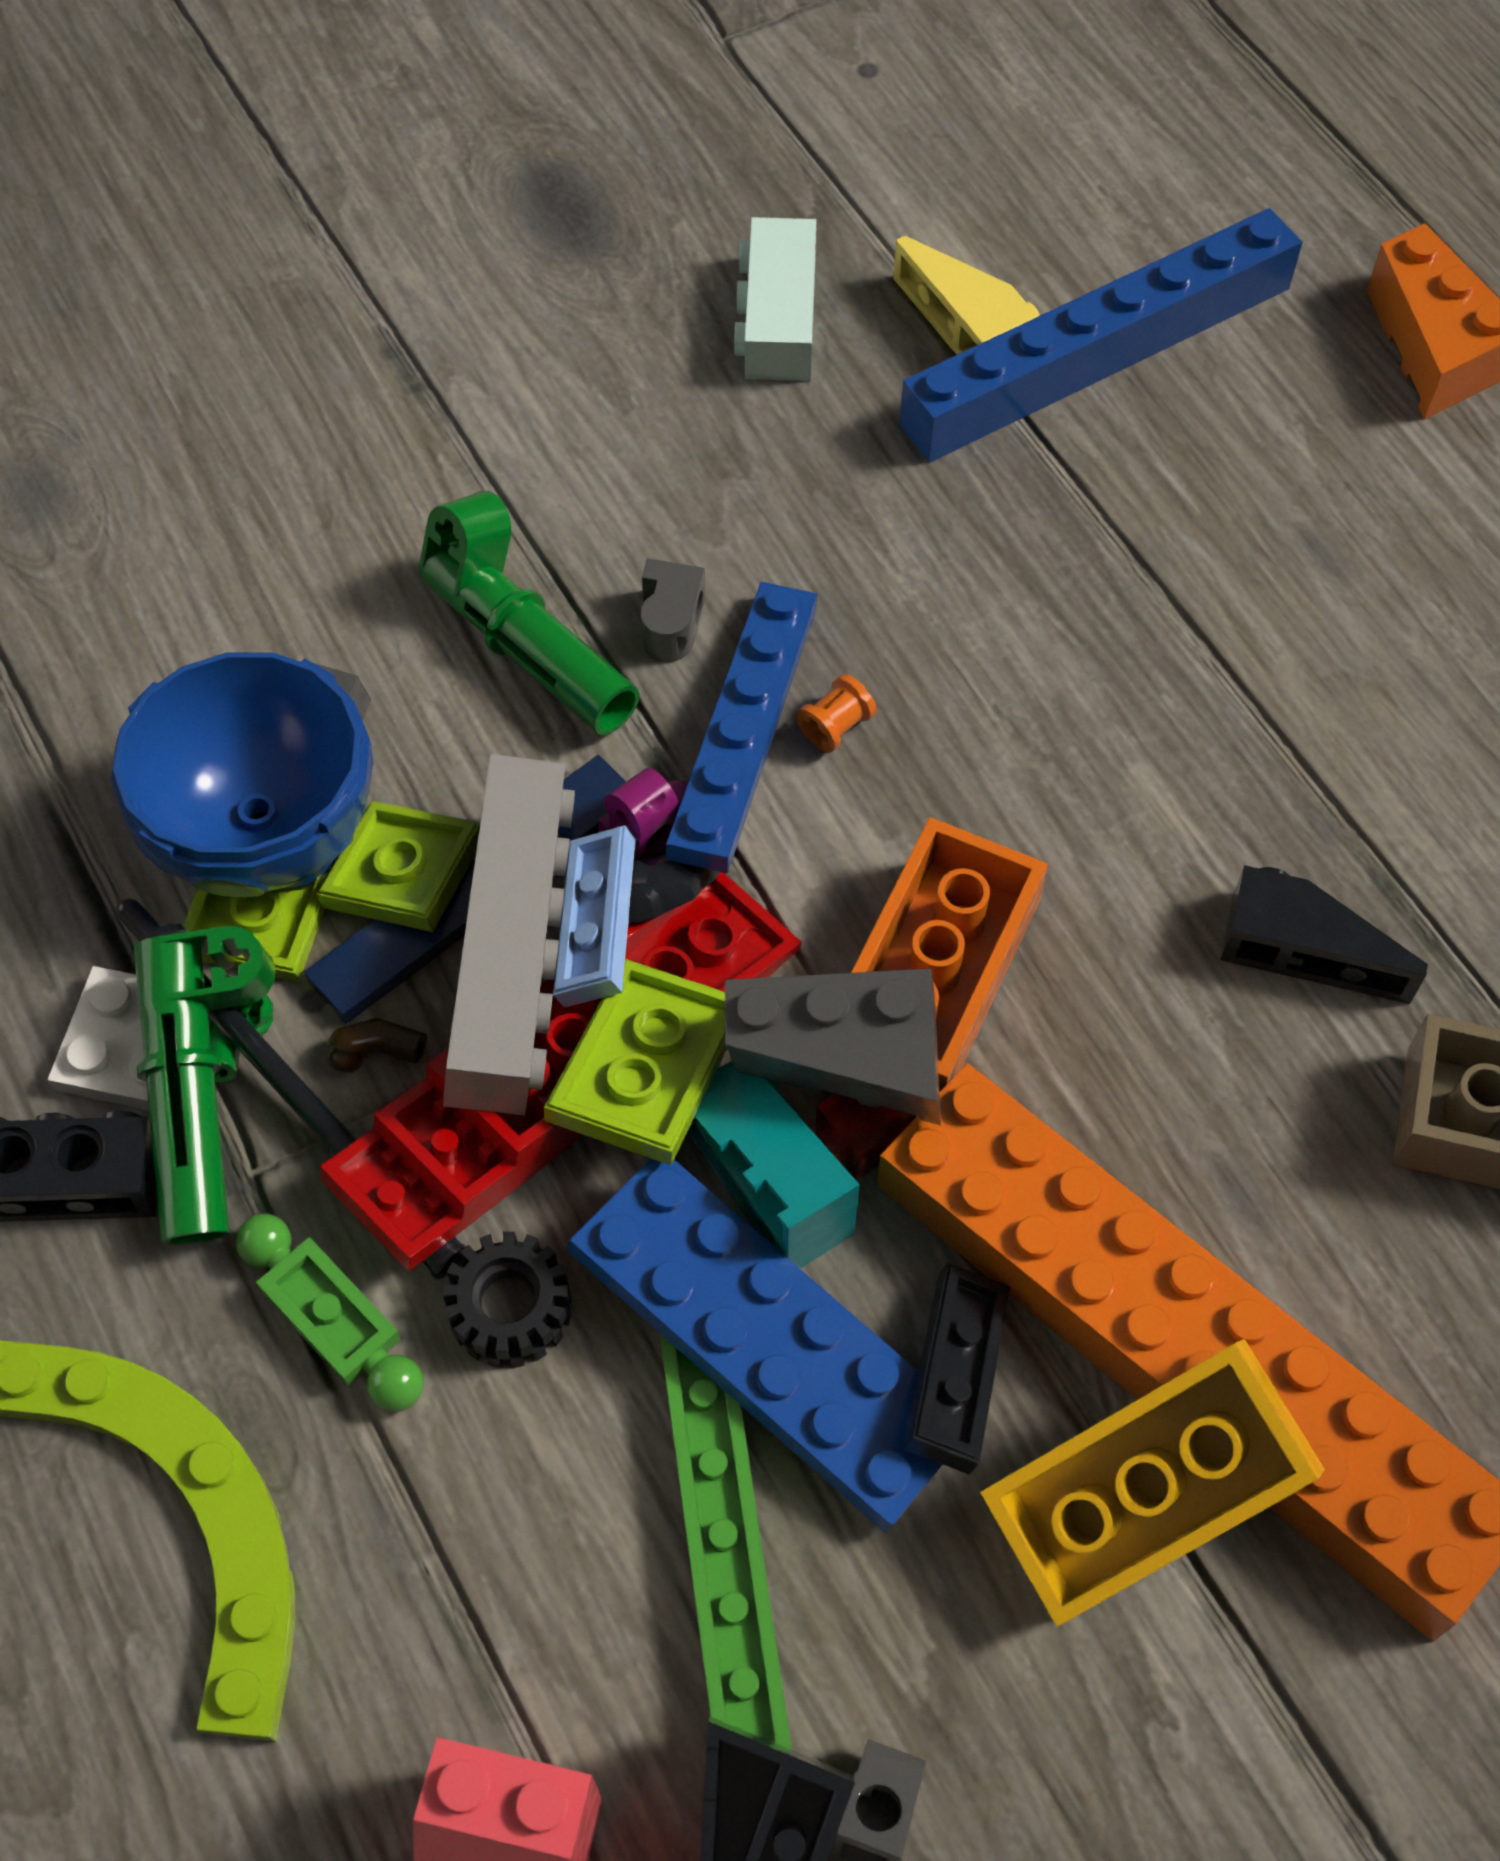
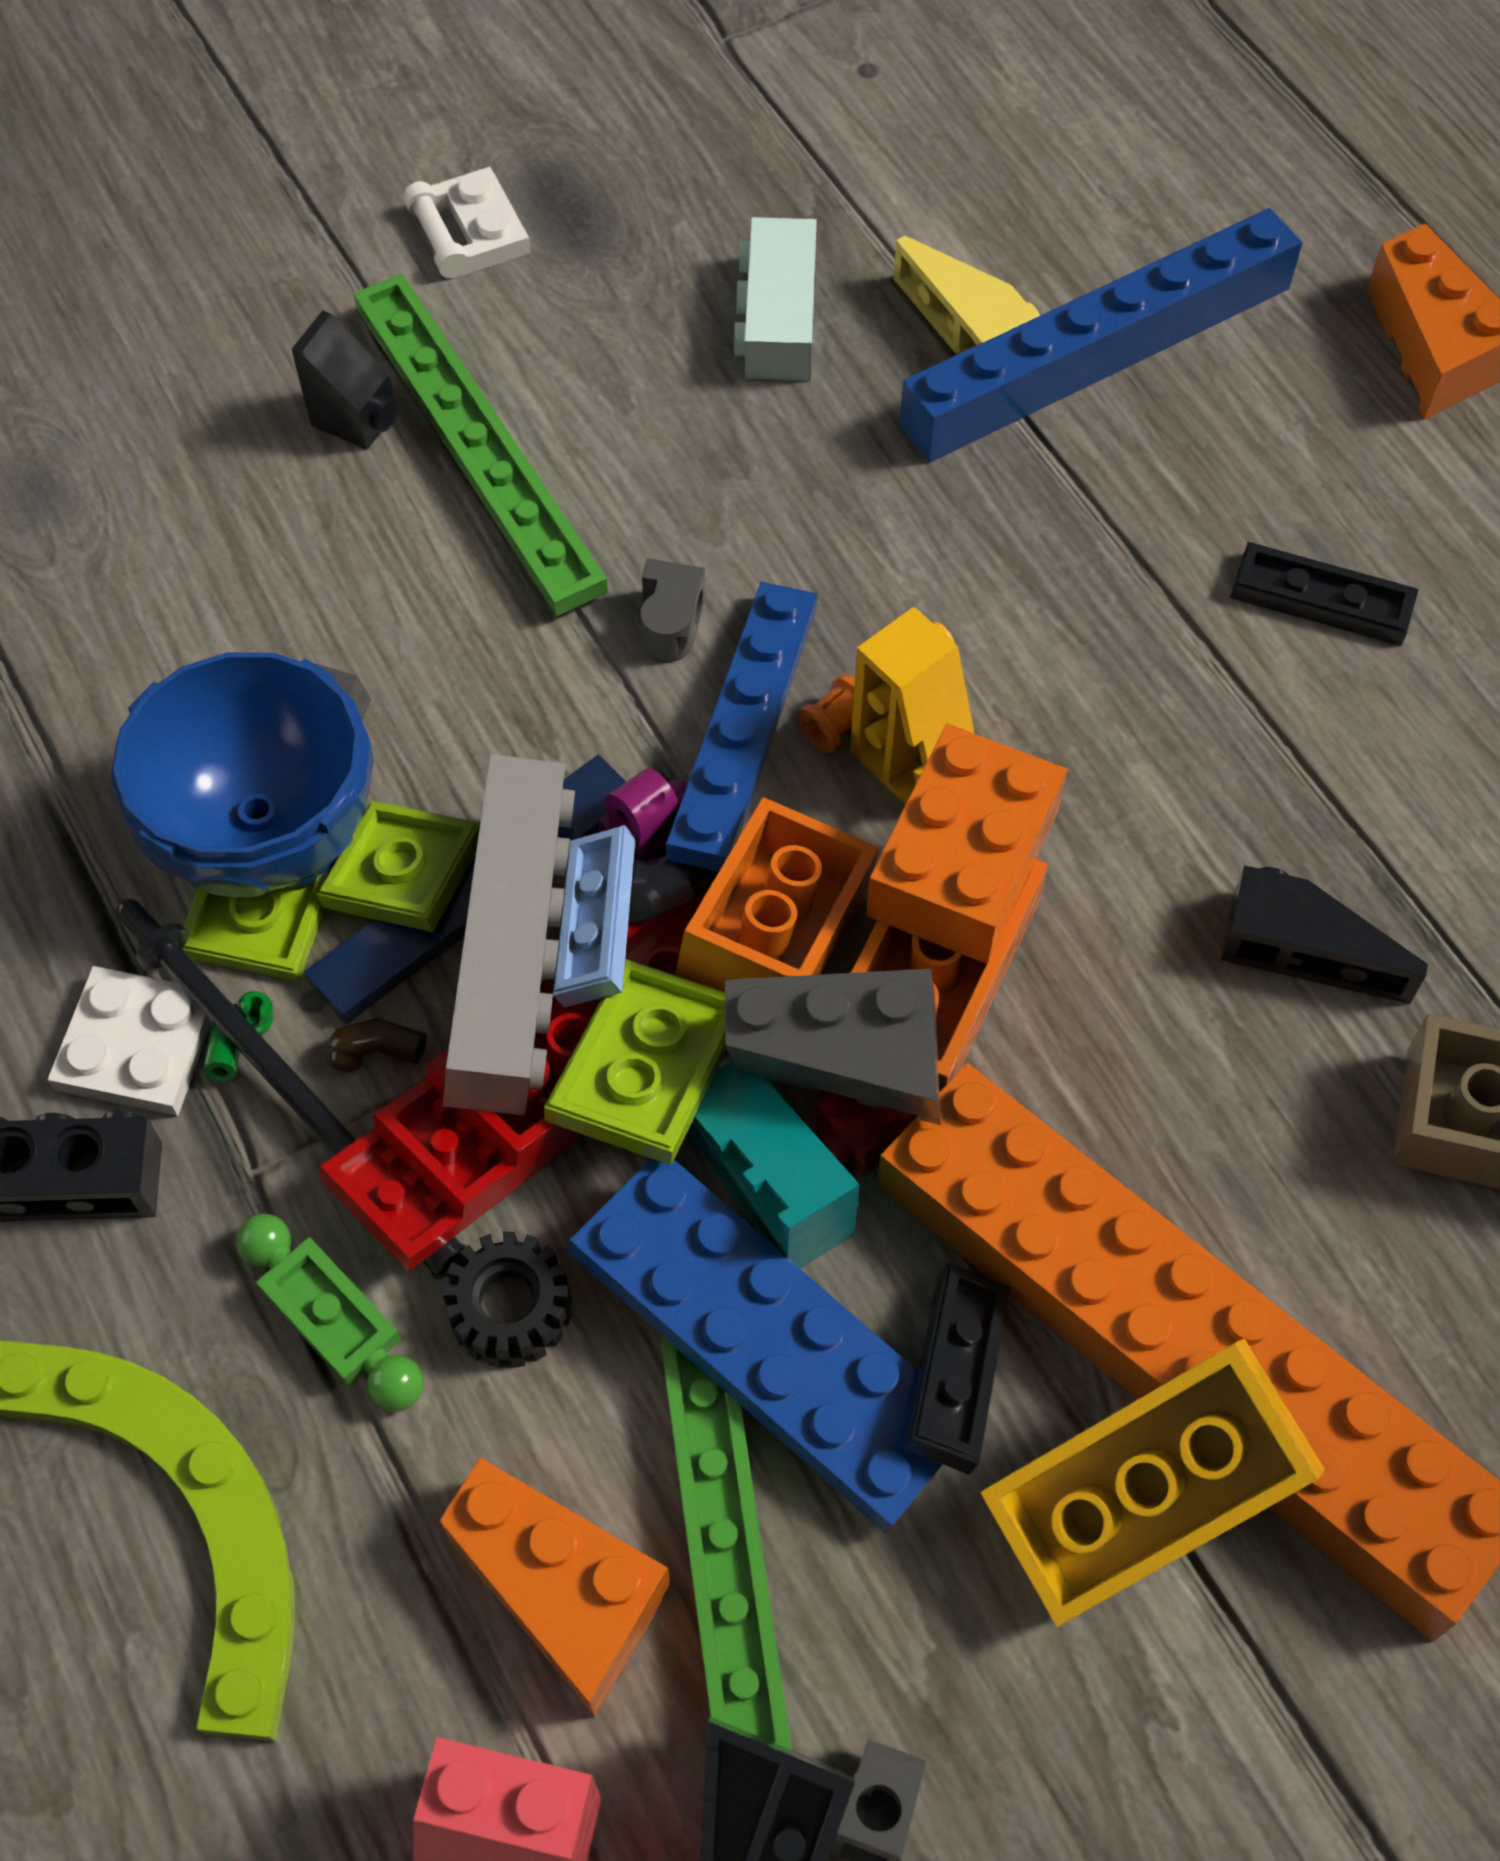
(182, 1067): green piece -> none
(343, 383): none -> black slope
(465, 566): green piece -> none
(481, 445): none -> bright green plate
(482, 215): none -> white plate
(558, 1576): none -> orange wedge
(777, 900): none -> orange brick
(904, 696): none -> yellow wedge
(965, 843): none -> orange brick
(1324, 593): none -> black tile

